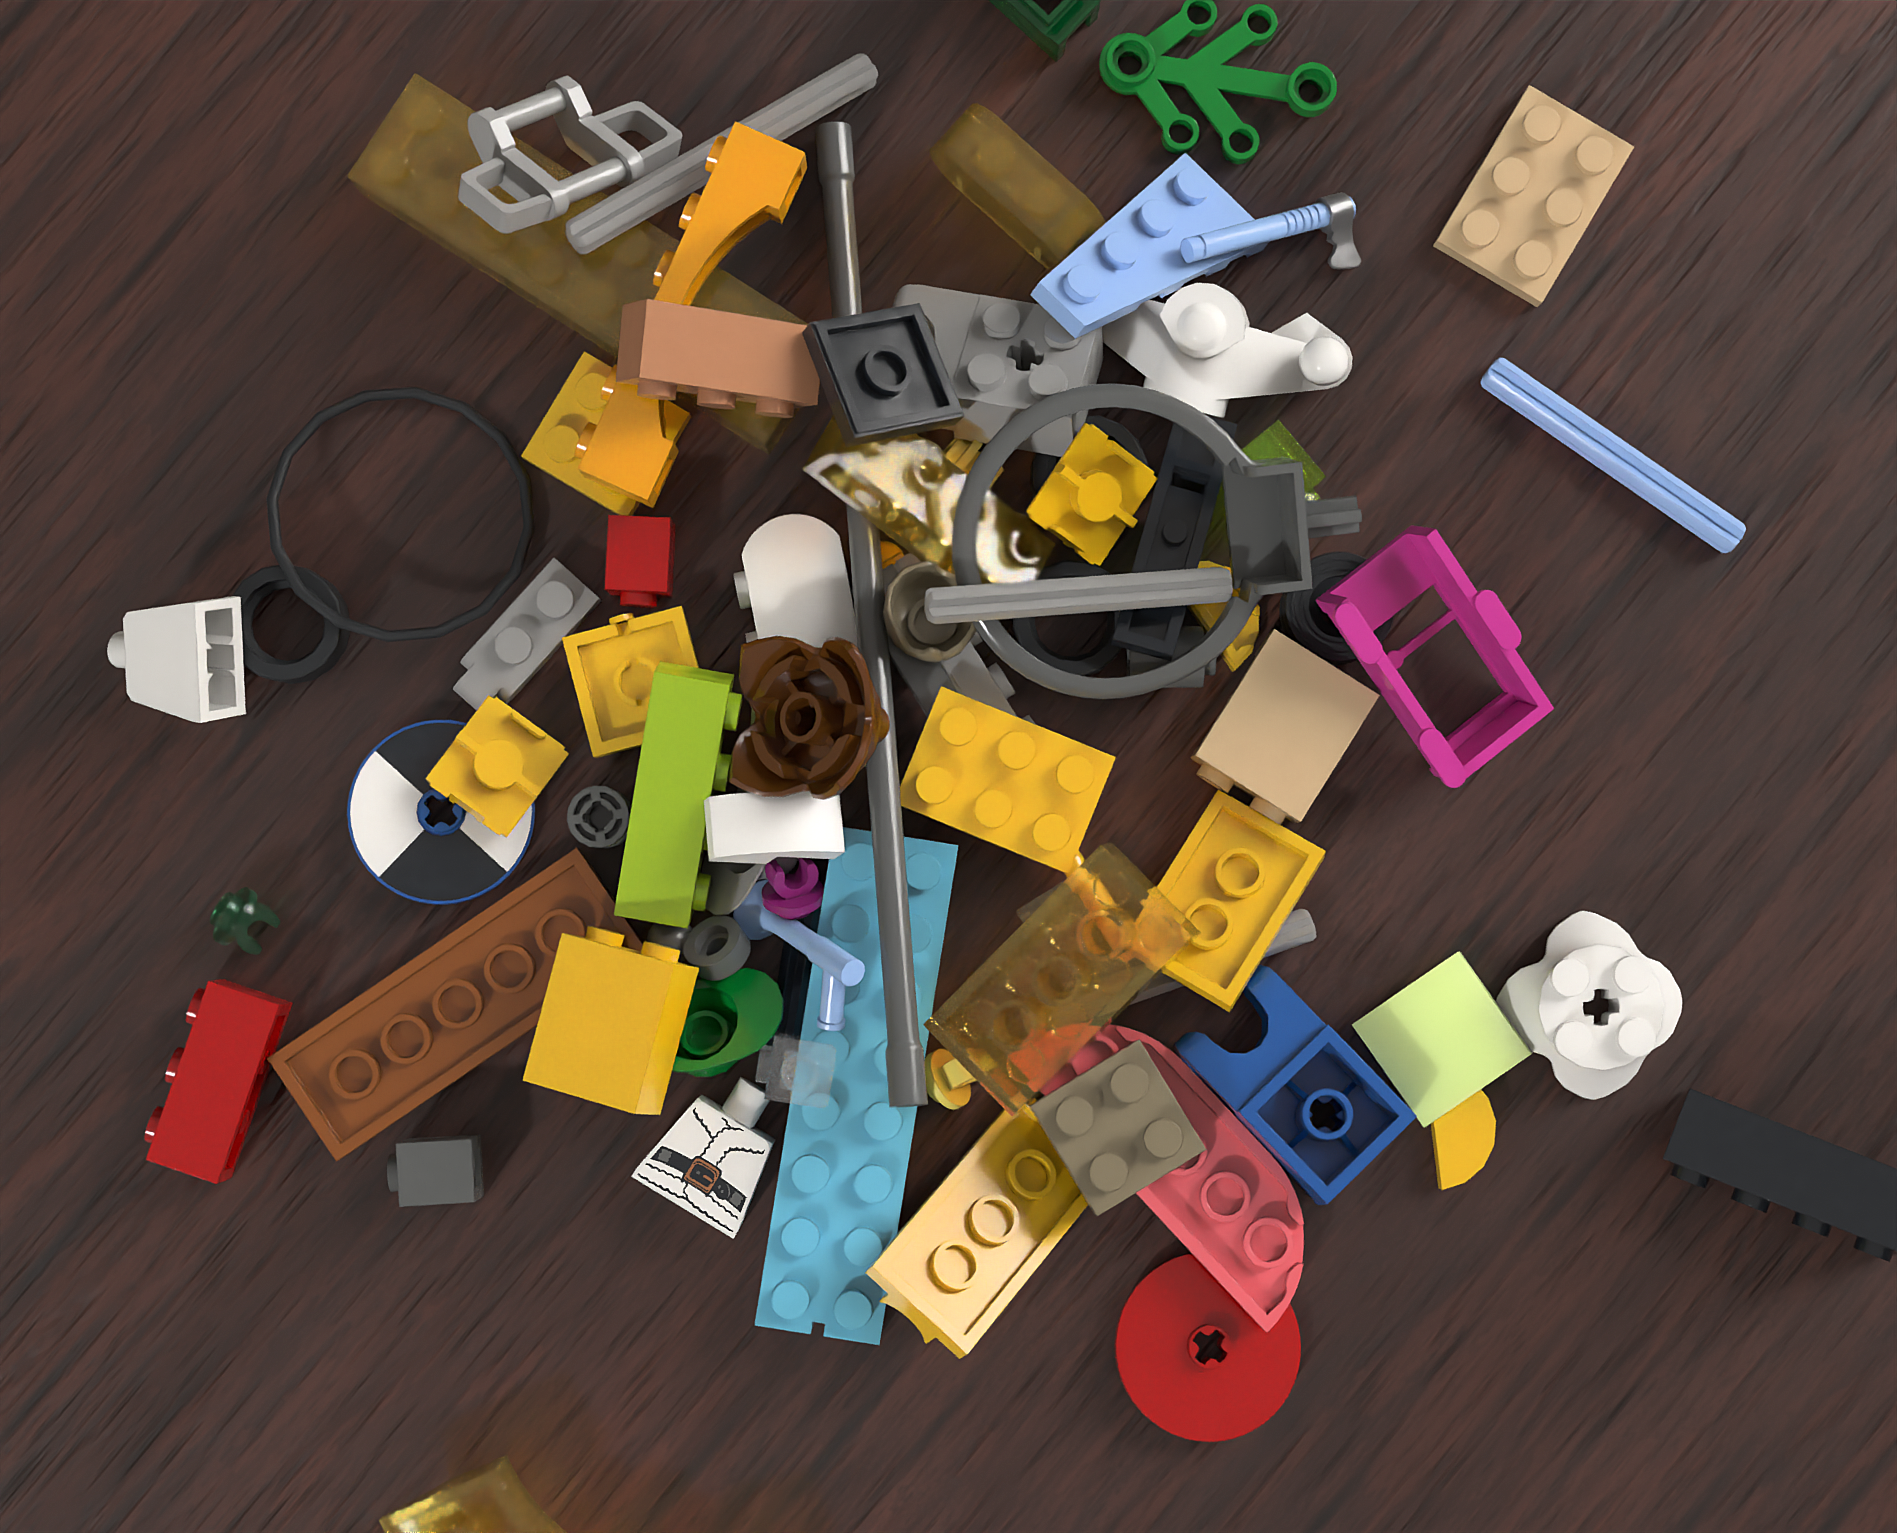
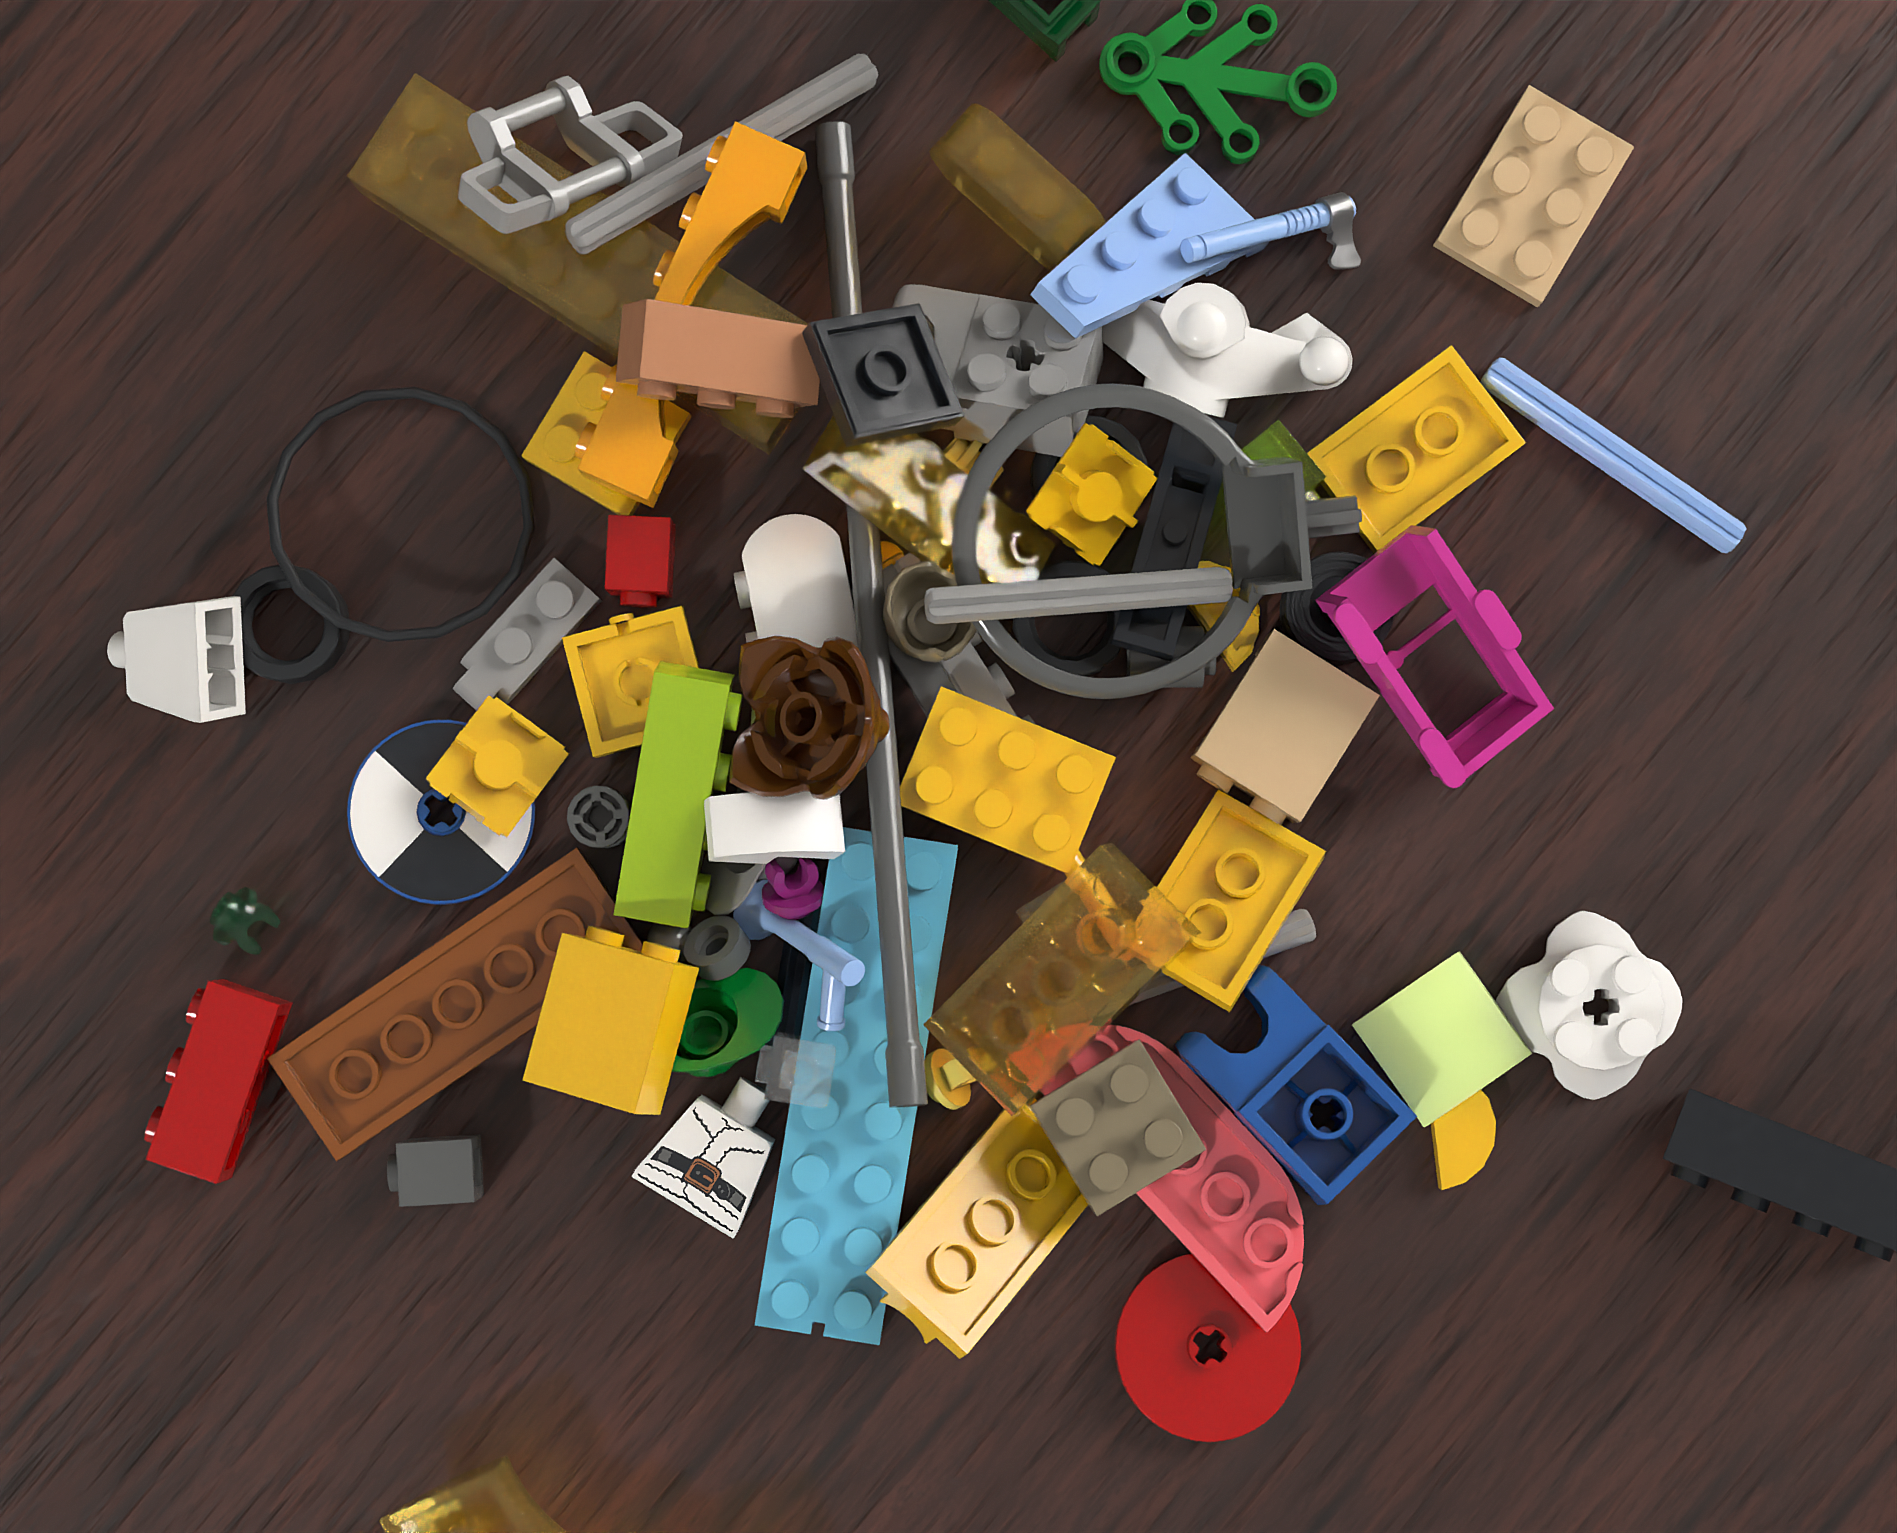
(1416, 448): none -> yellow plate

